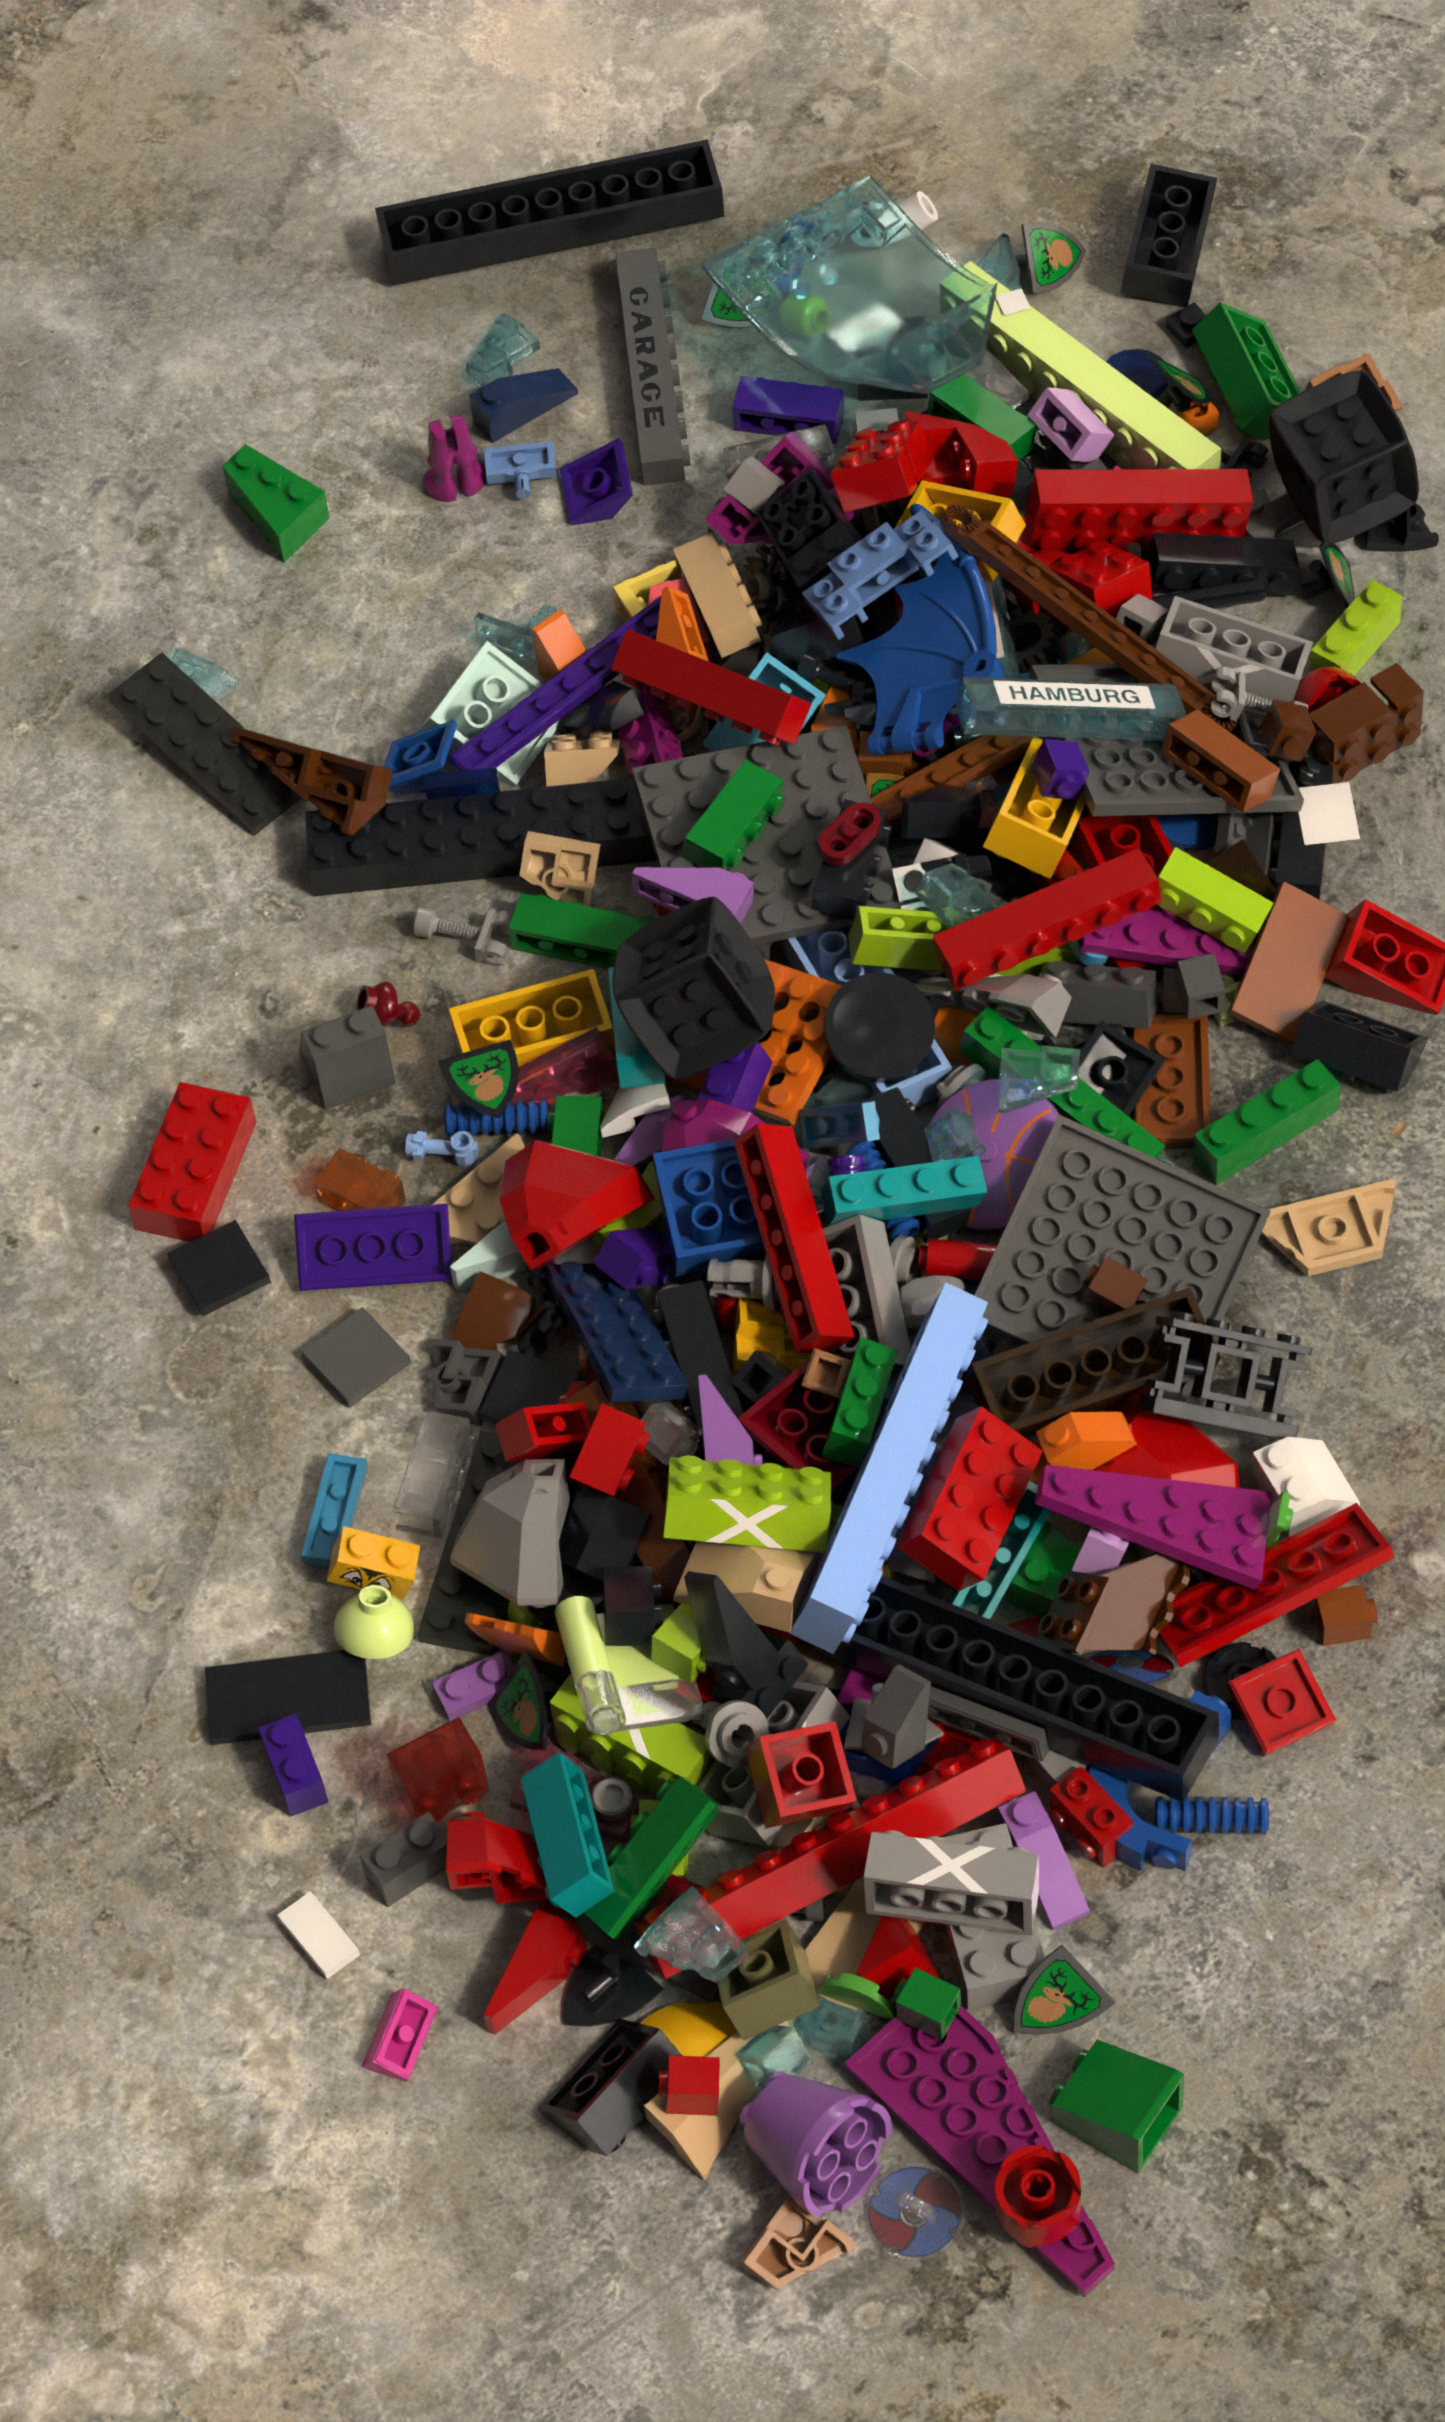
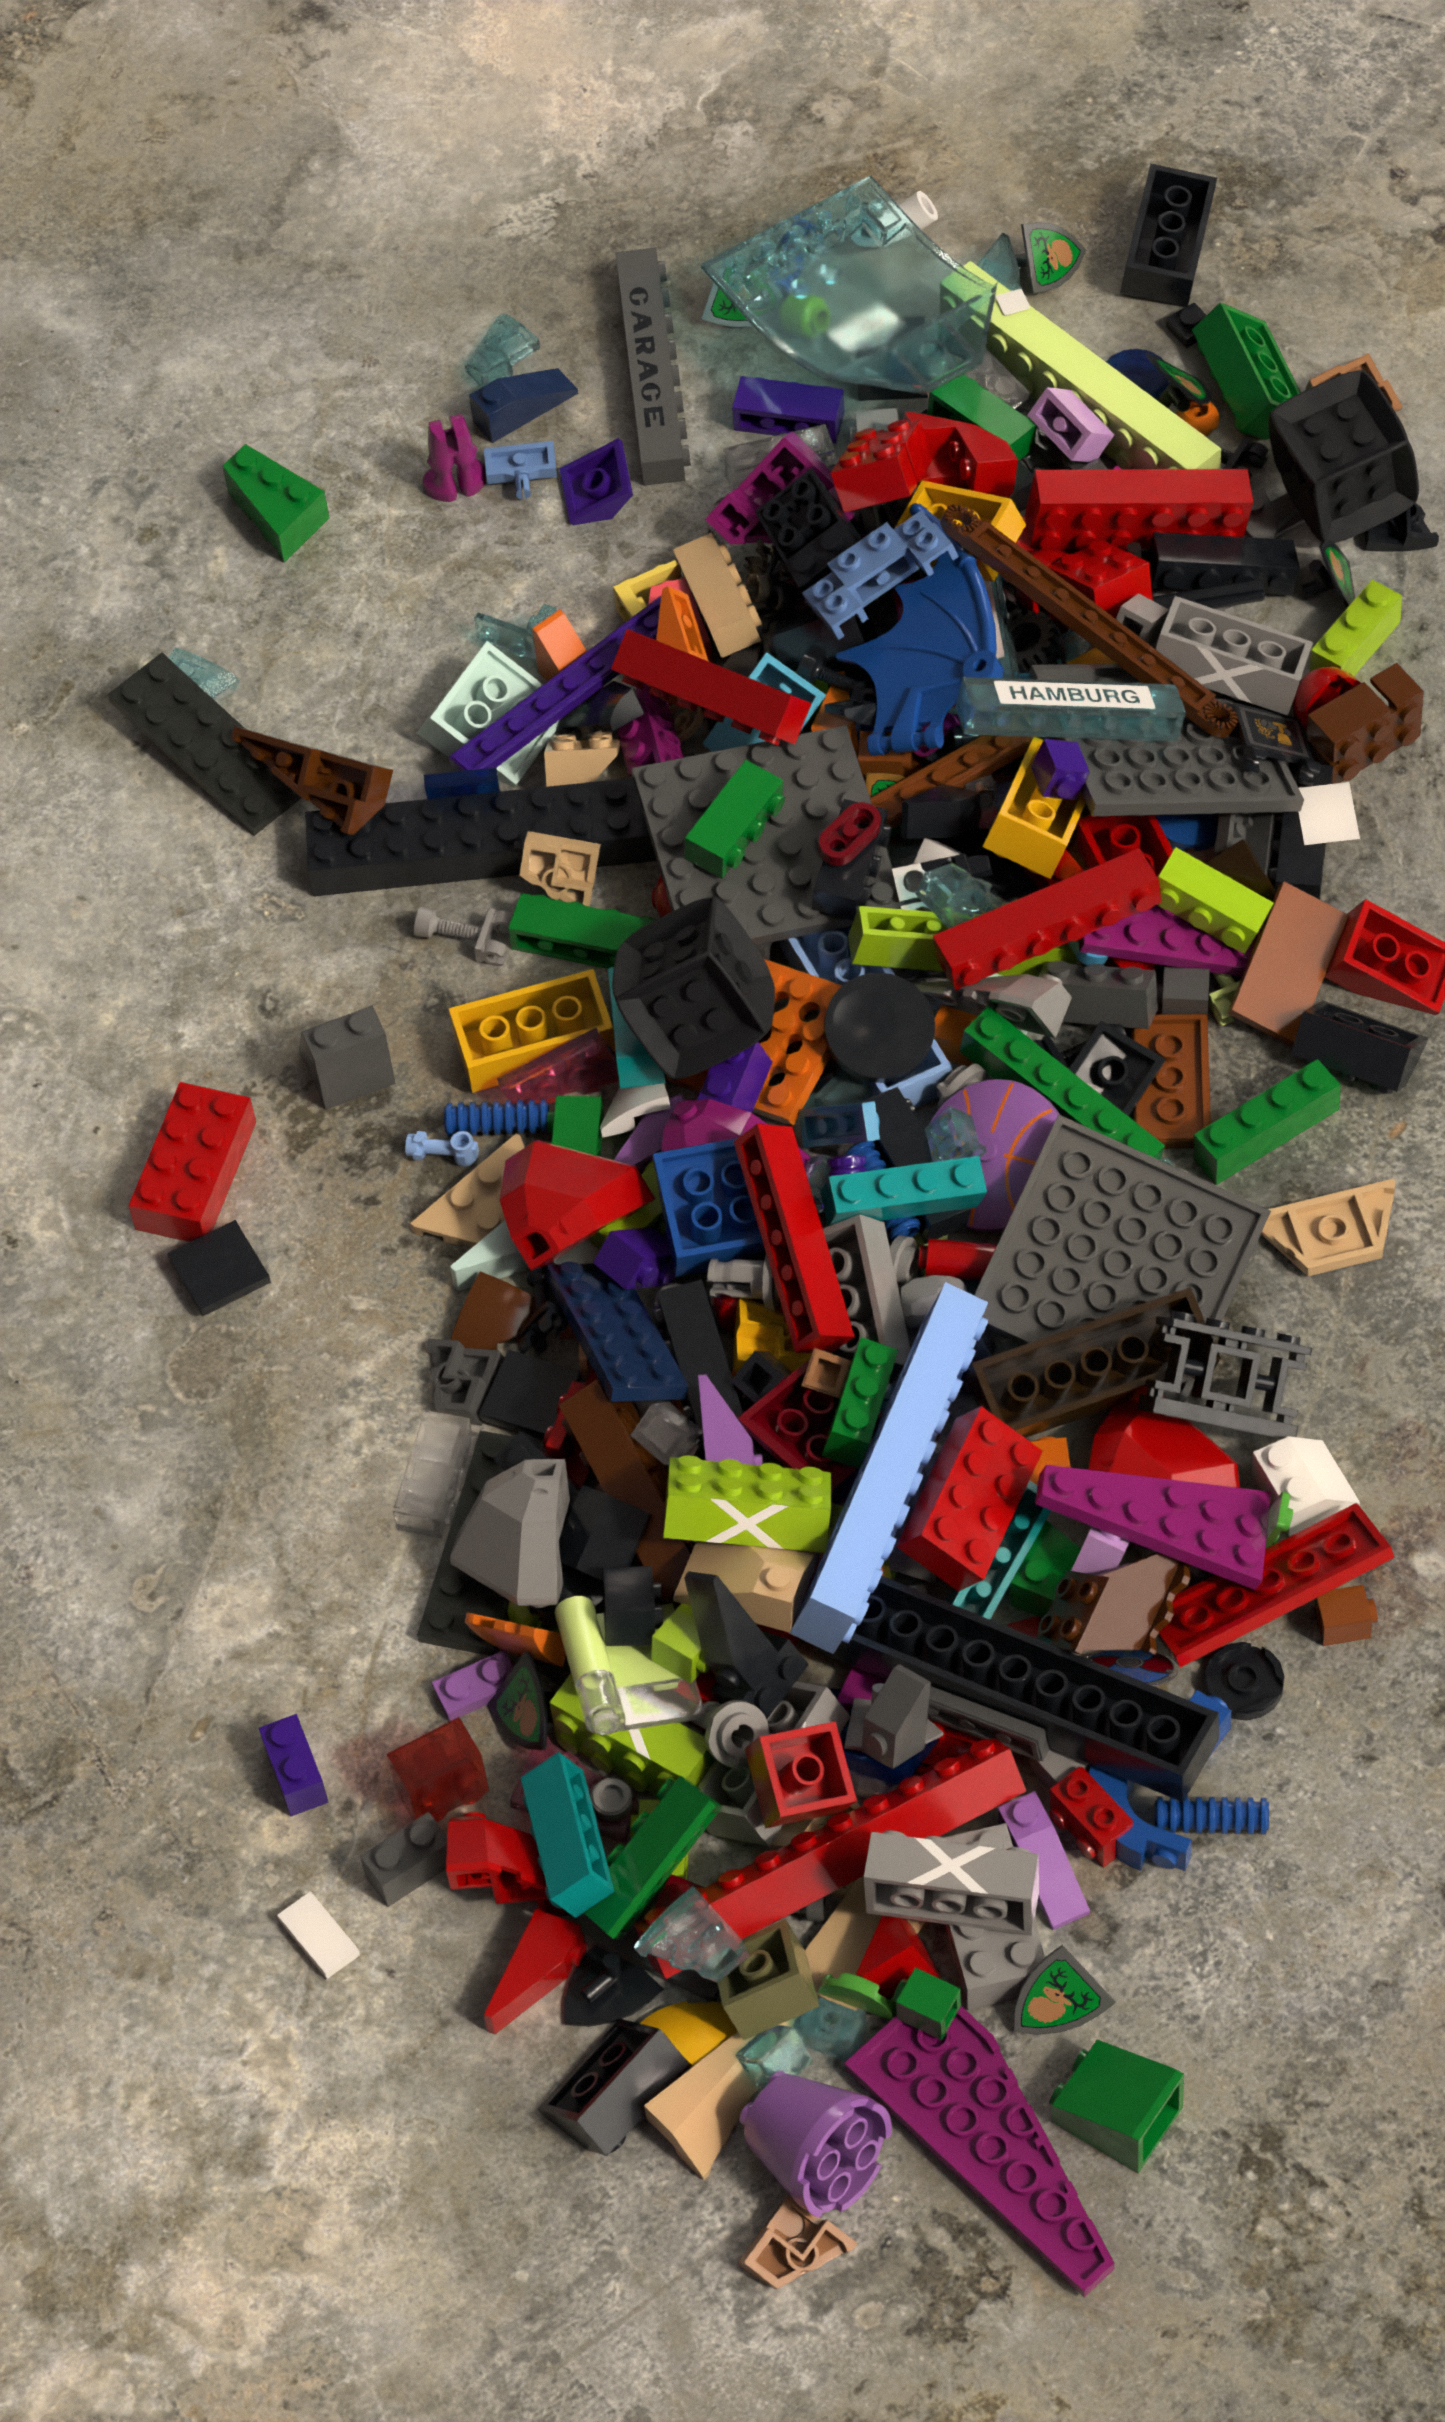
(321, 1688): black tile -> none
(334, 1506): dark azure plate -> none
(355, 1184): clear orange brick -> none
(356, 1357): dark grey tile -> none
(373, 1247): dark purple tile -> none
(373, 1559): yellow brick -> none
(374, 1624): yellowish green piece -> none
(385, 1003): dark red animal -> none
(400, 2035): dark pink slope -> none
(418, 756): blue slope -> none
(484, 1077): shield -> none
(544, 1431): red brick -> none
(550, 212): black brick -> none
(610, 1450): red brick -> none
(681, 886): medium lavender slope -> none
(690, 2085): red brick -> none
(752, 483): light grey brick -> none
(914, 2211): clear shield -> none
(1035, 1075): clear light blue slope -> none
(1055, 2181): red brick -> none
(1085, 1439): orange slope -> none
(1113, 1287): reddish brown brick -> none
(1201, 986): dark grey brick -> none
(1220, 761): dark orange brick -> none
(1234, 694): light grey bar -> none
(1281, 1702): red tile -> none
(1287, 730): reddish brown brick -> none

